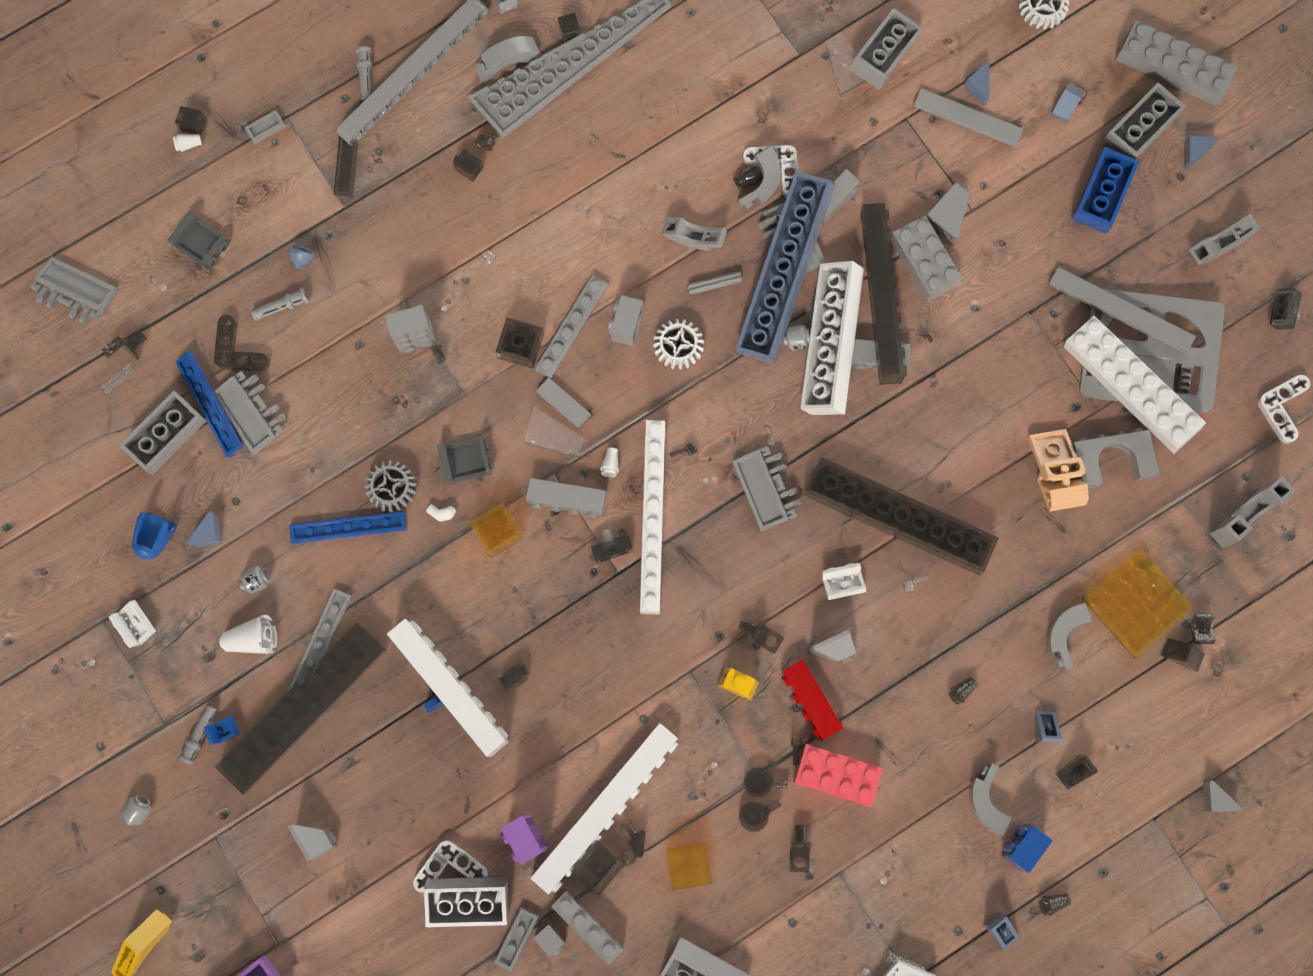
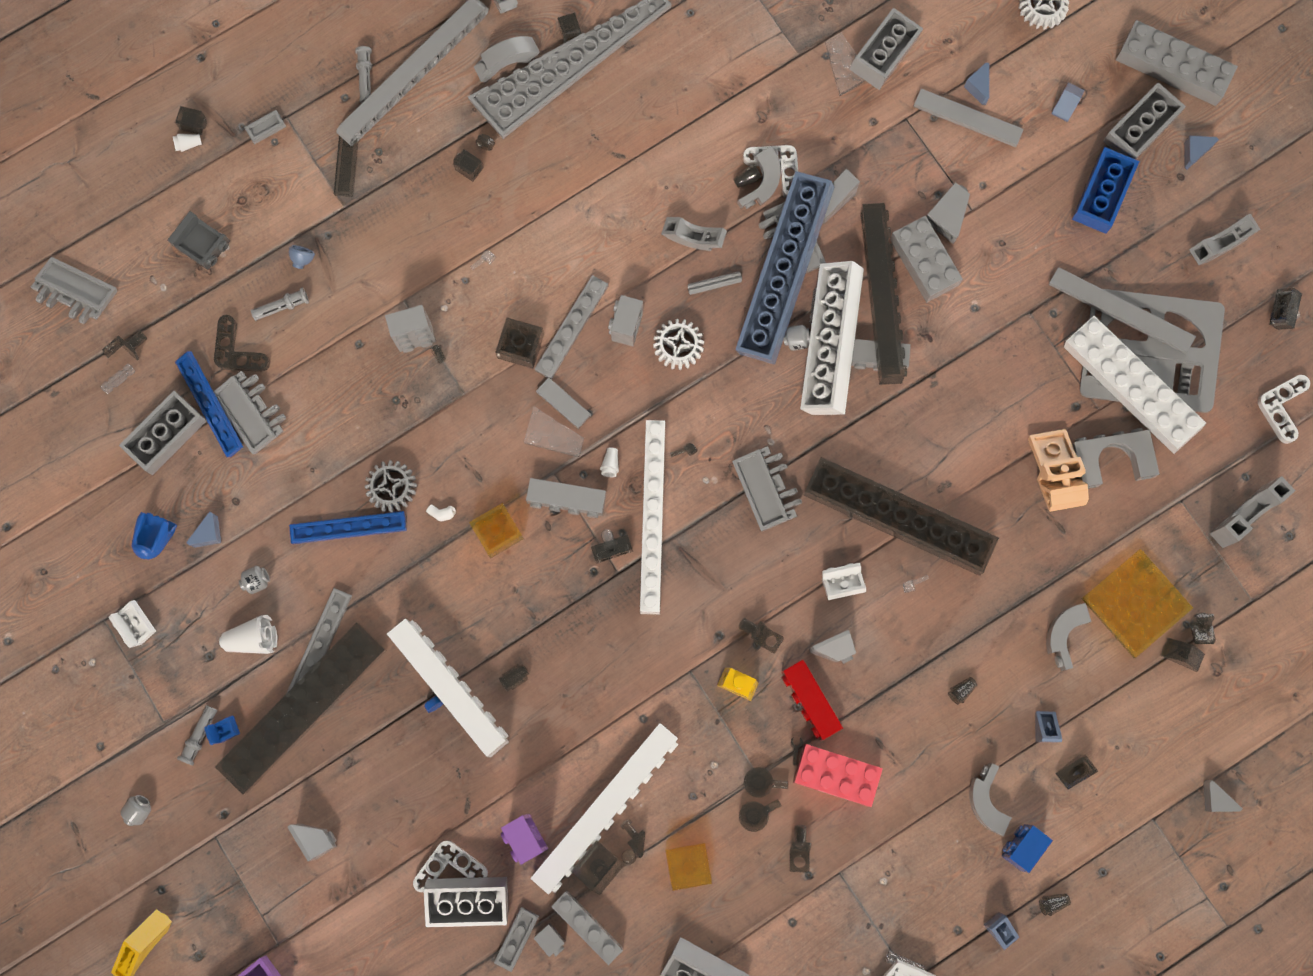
(465, 460): dark grey panel -> none

